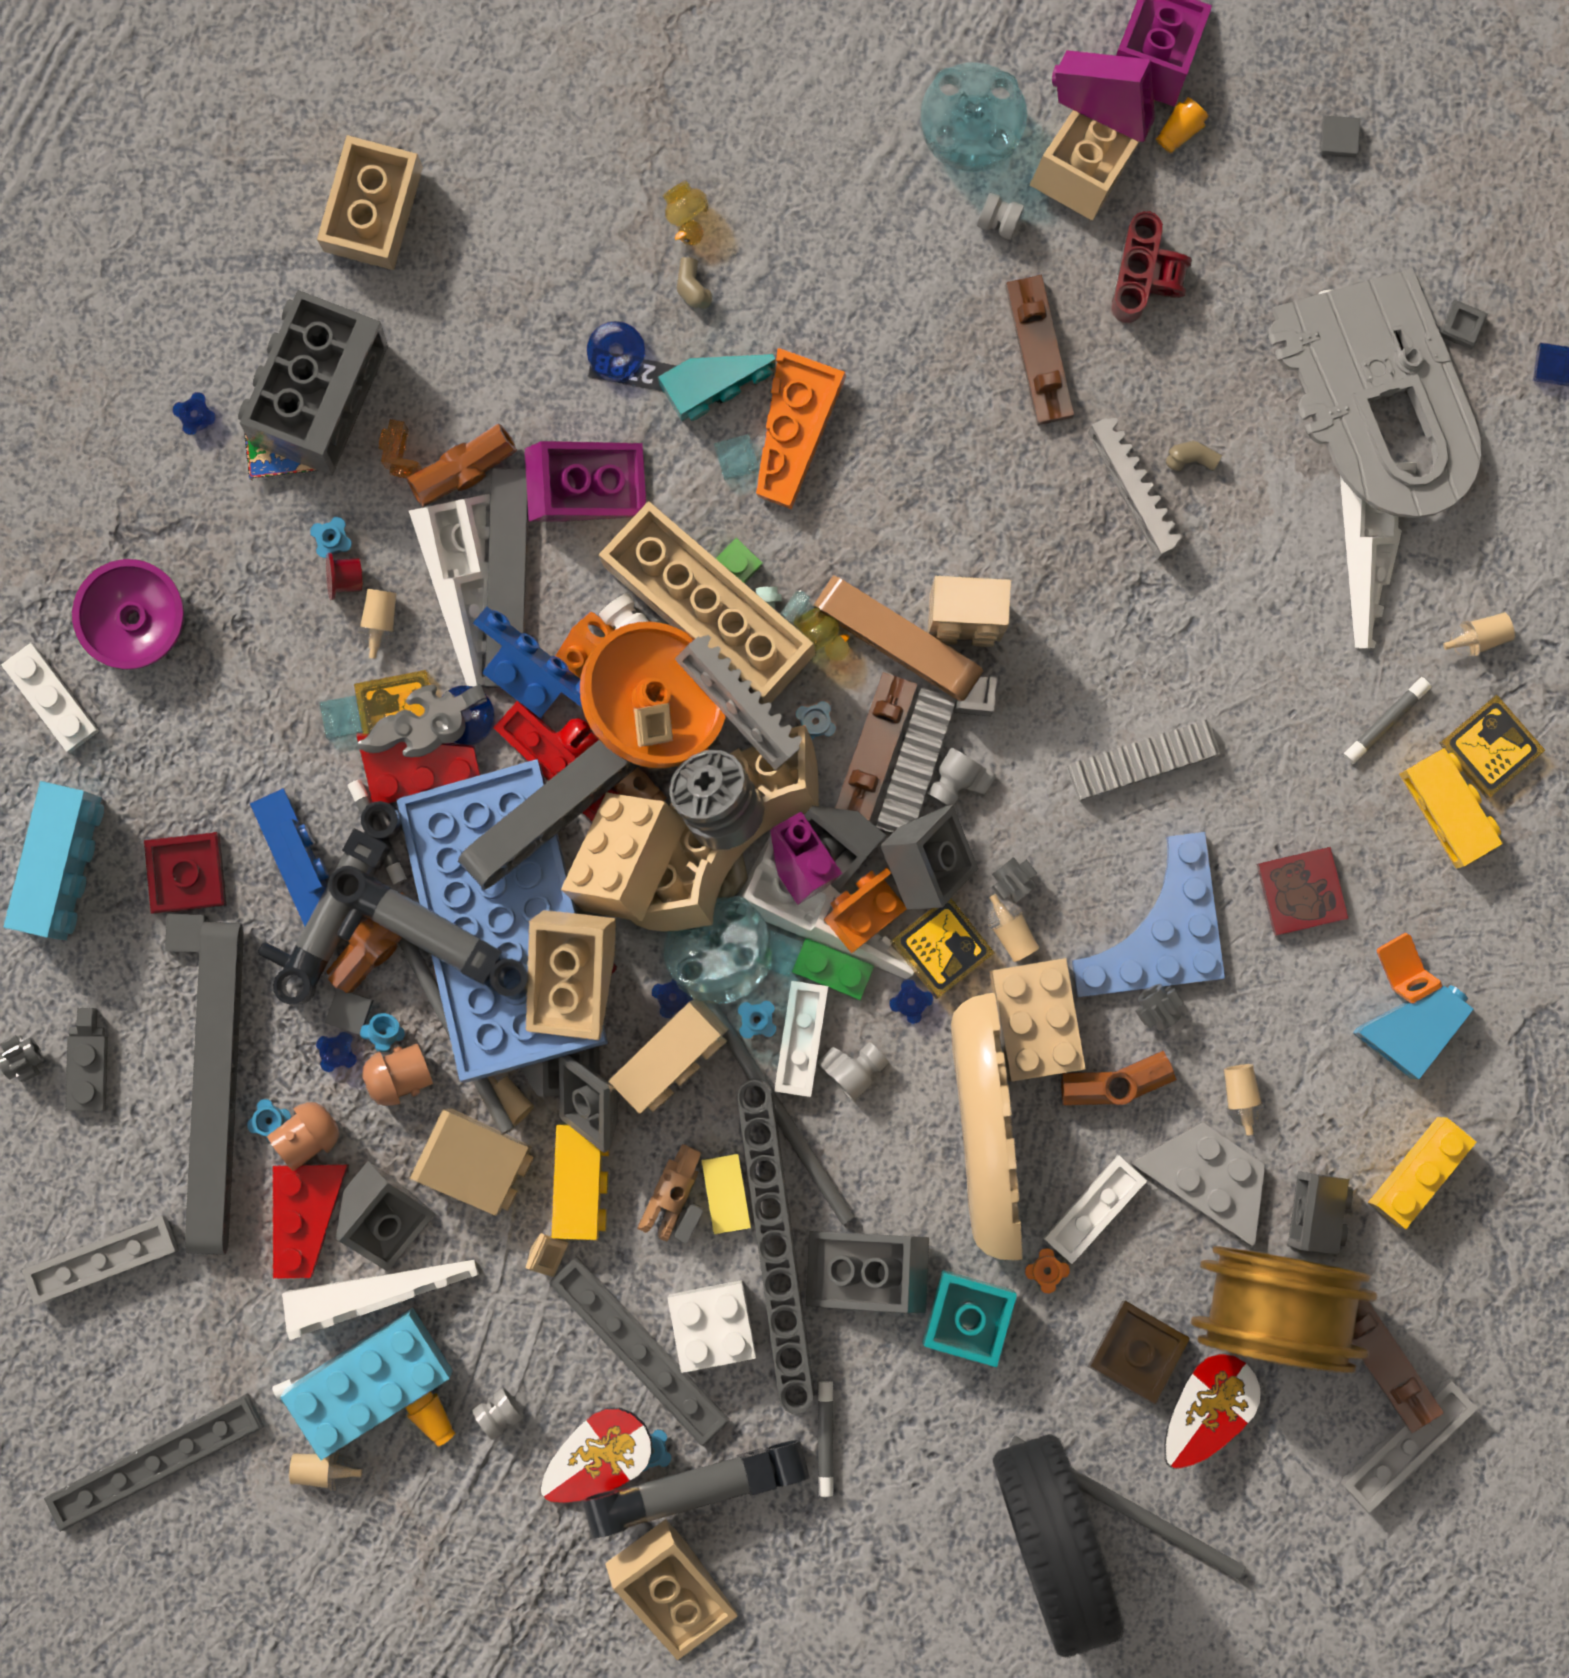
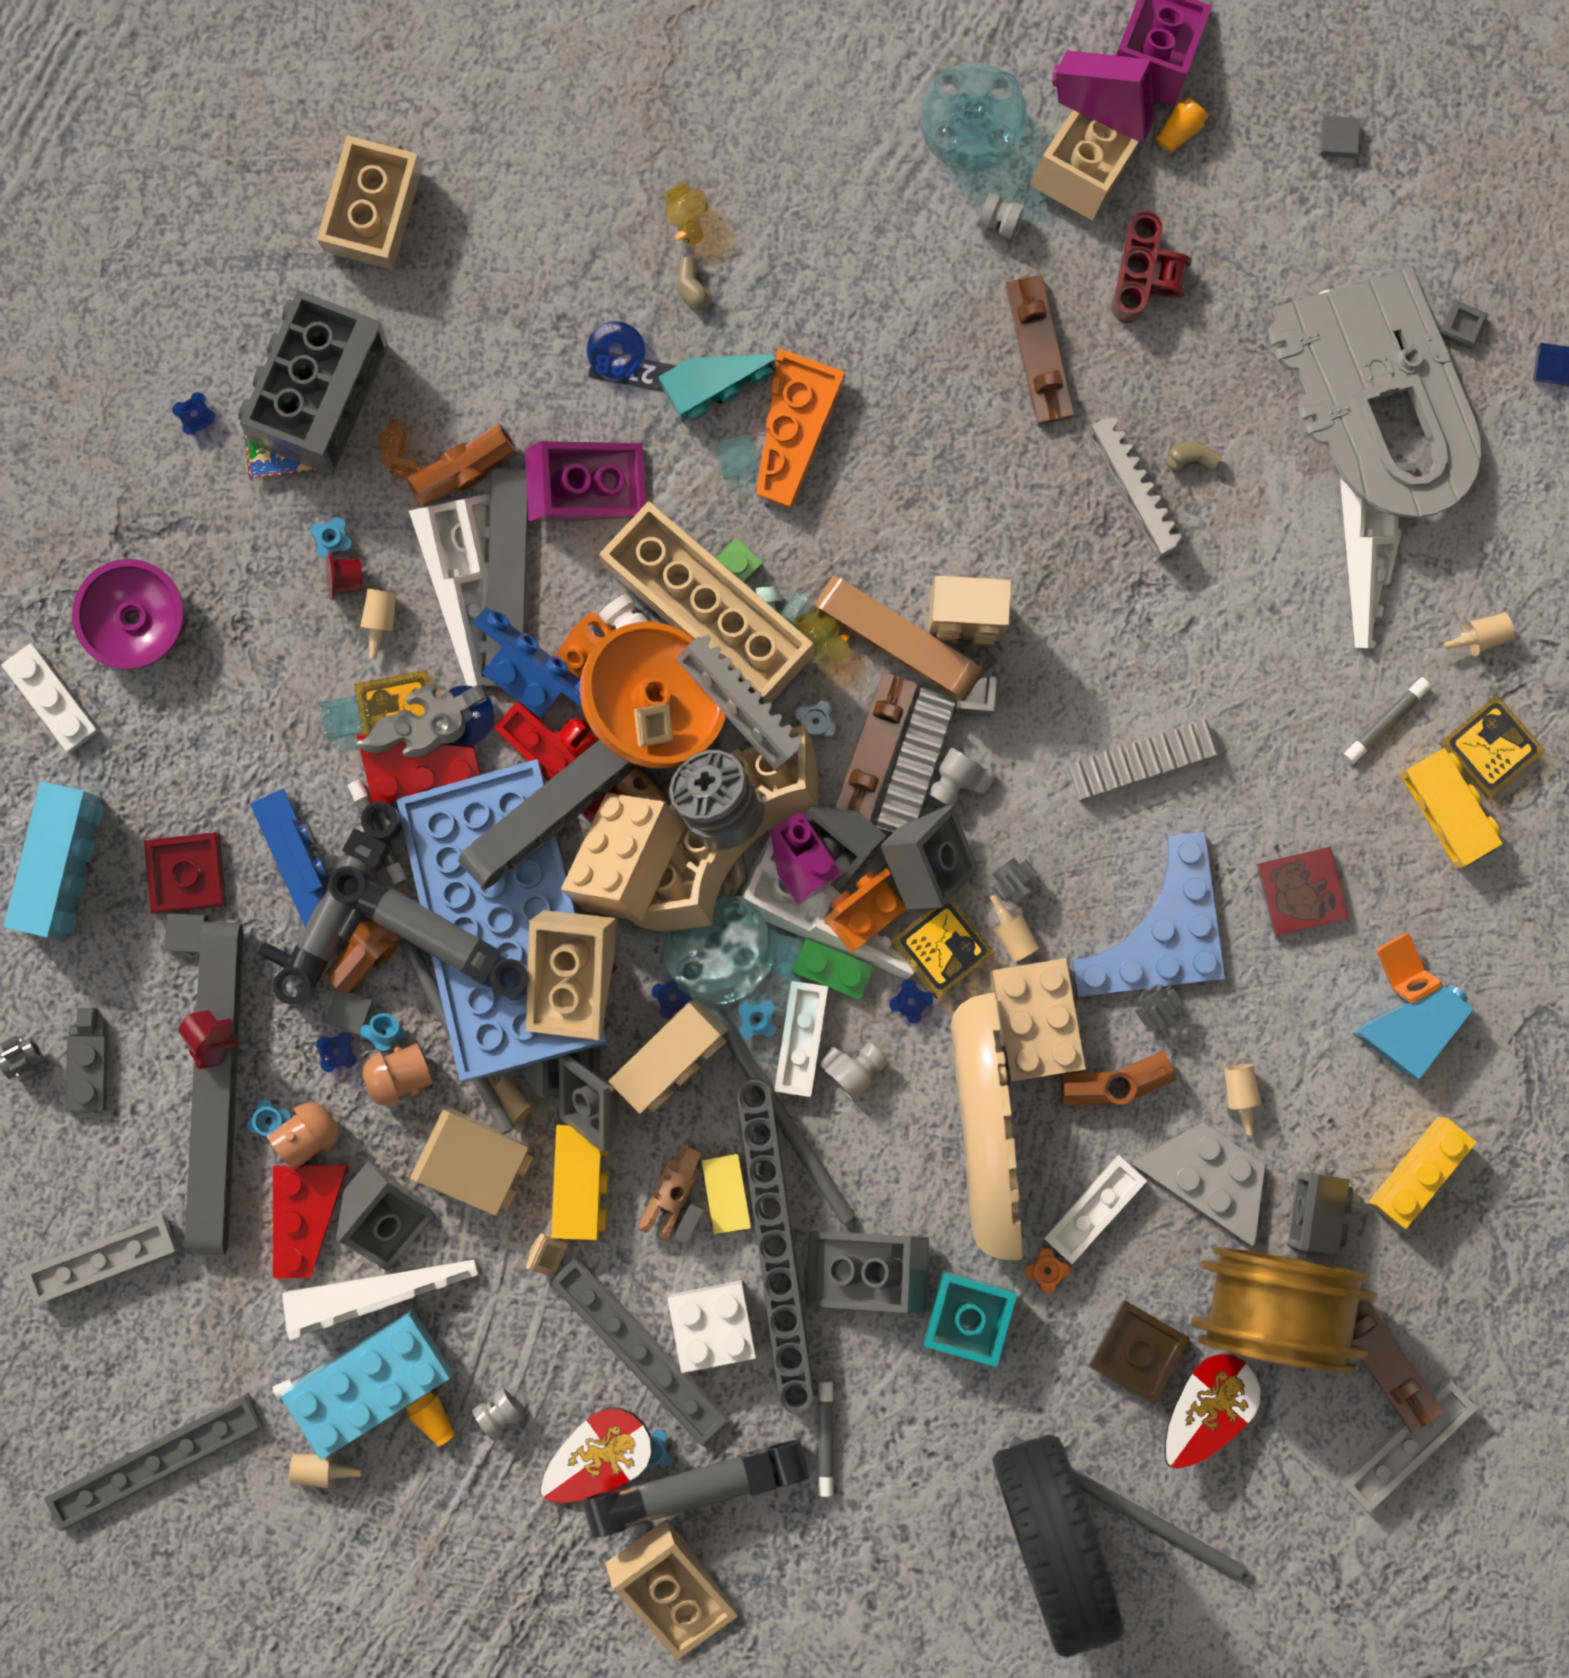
(207, 1038): none -> dark red piece

